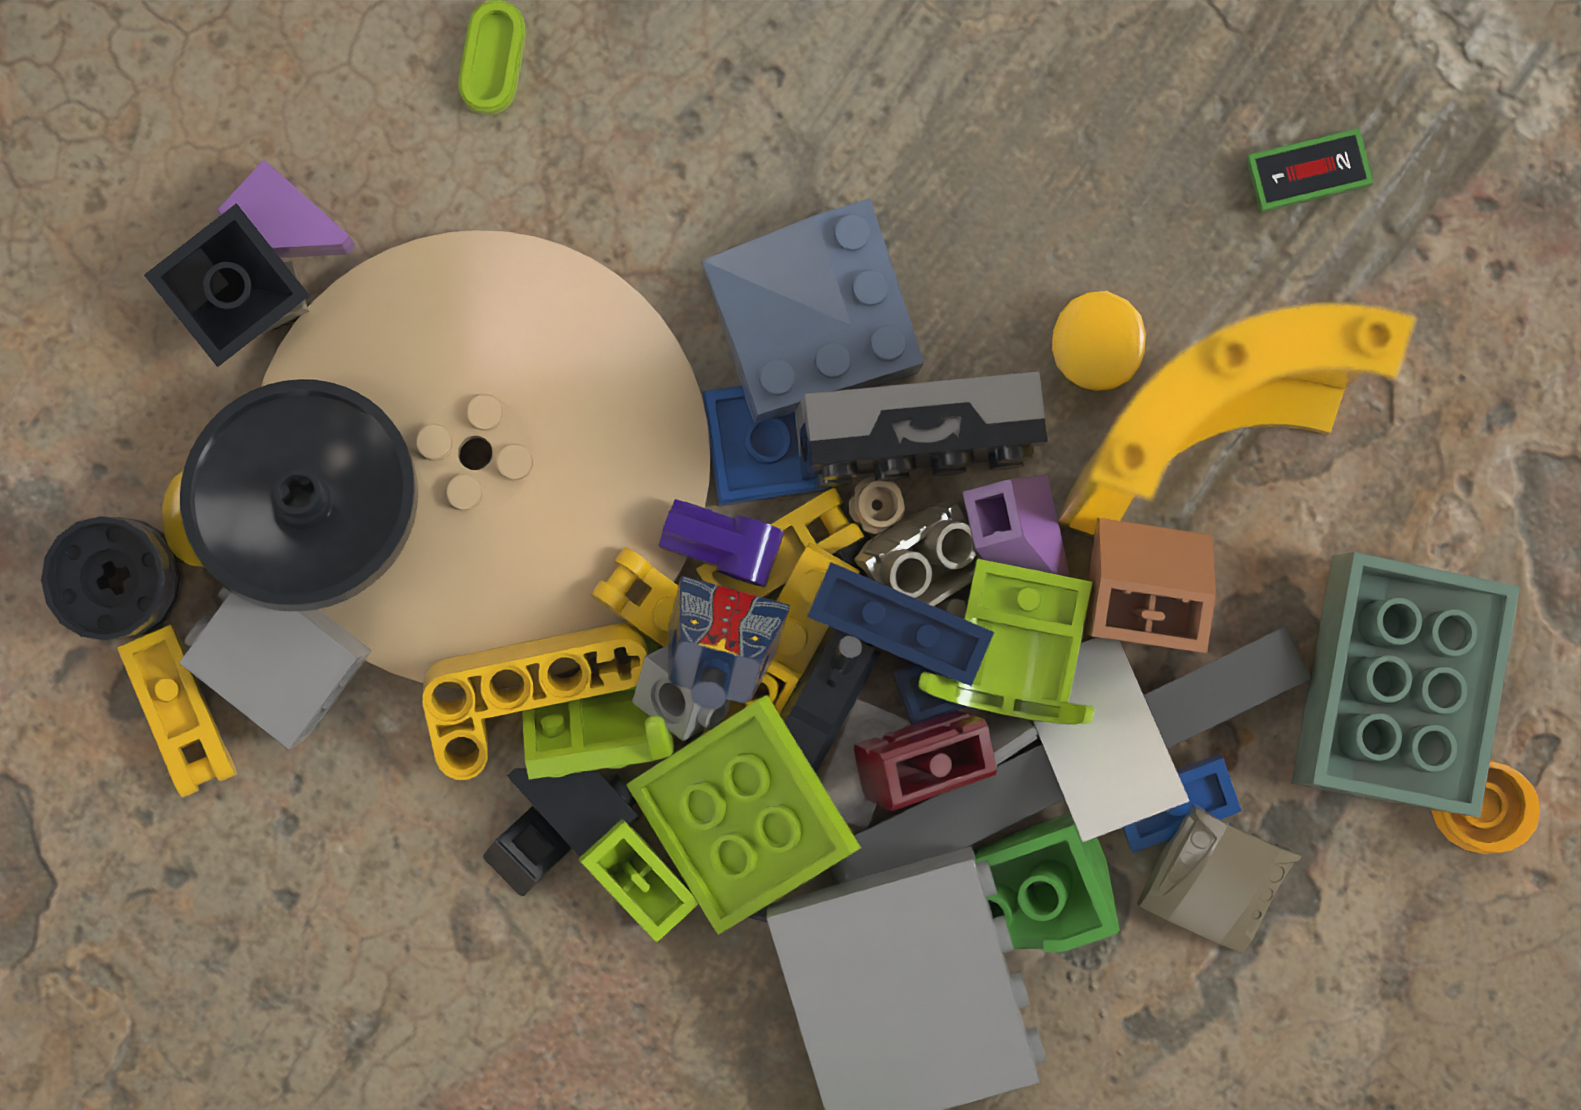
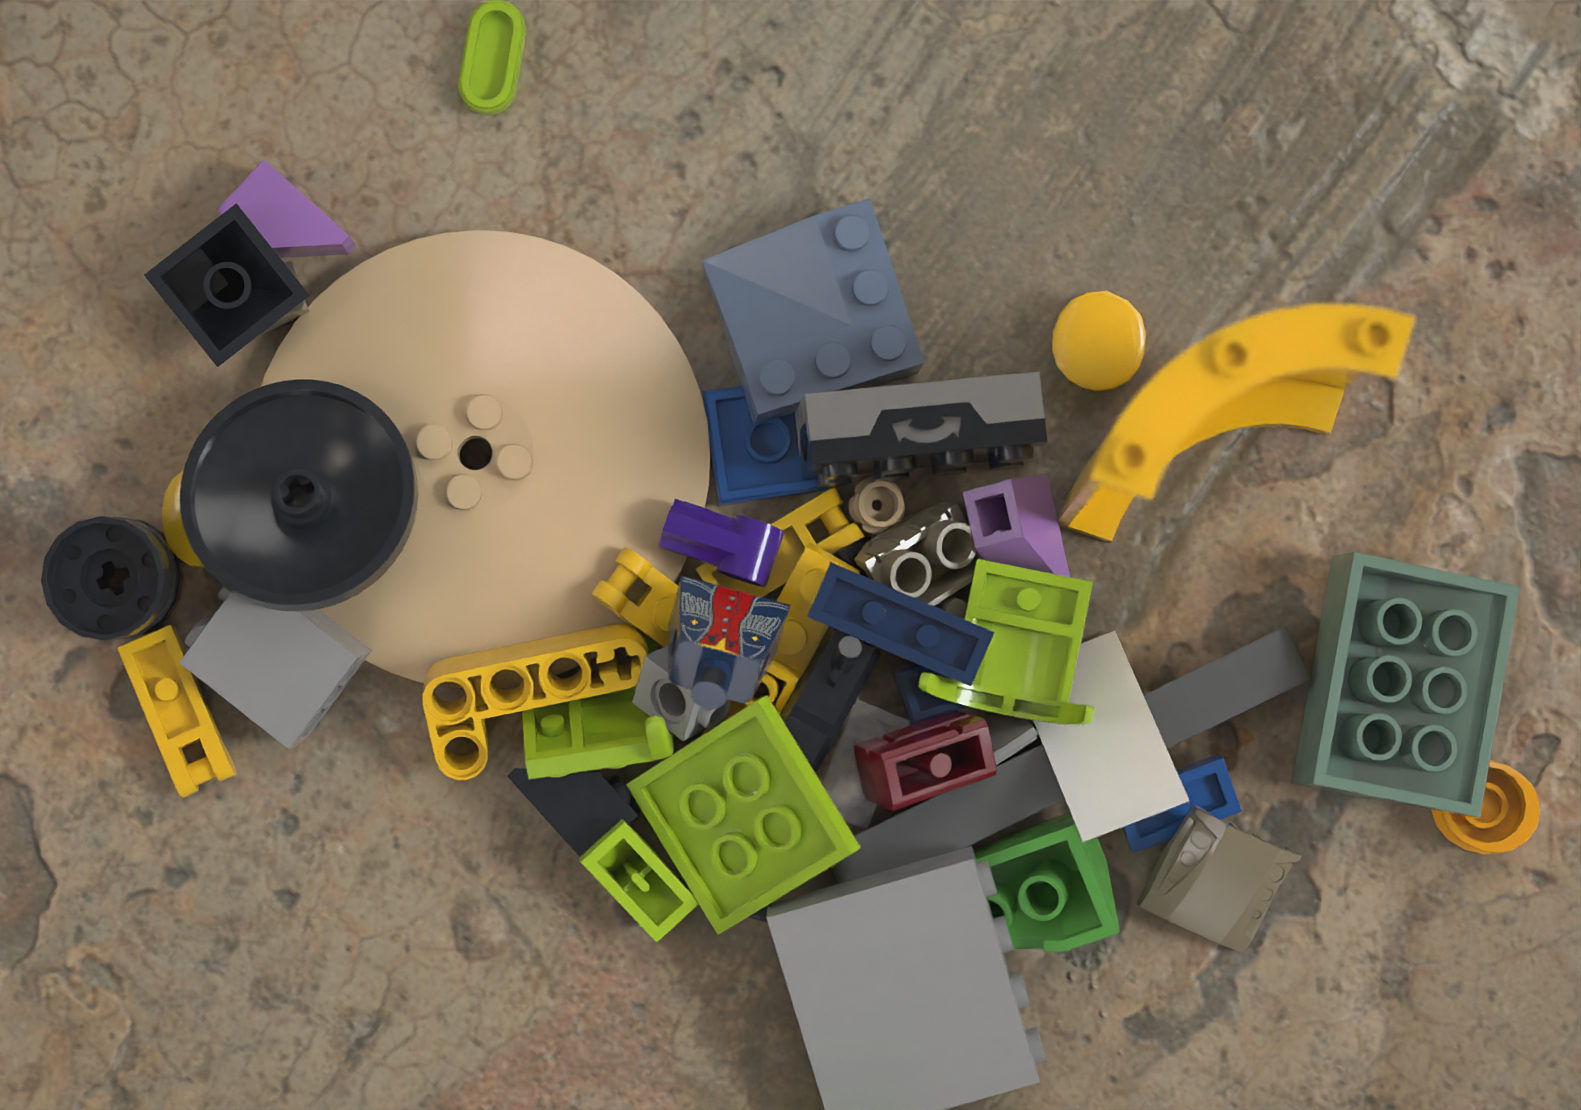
(526, 851): black slope -> none
(1151, 585): nougat slope -> none
(1309, 170): tile -> none

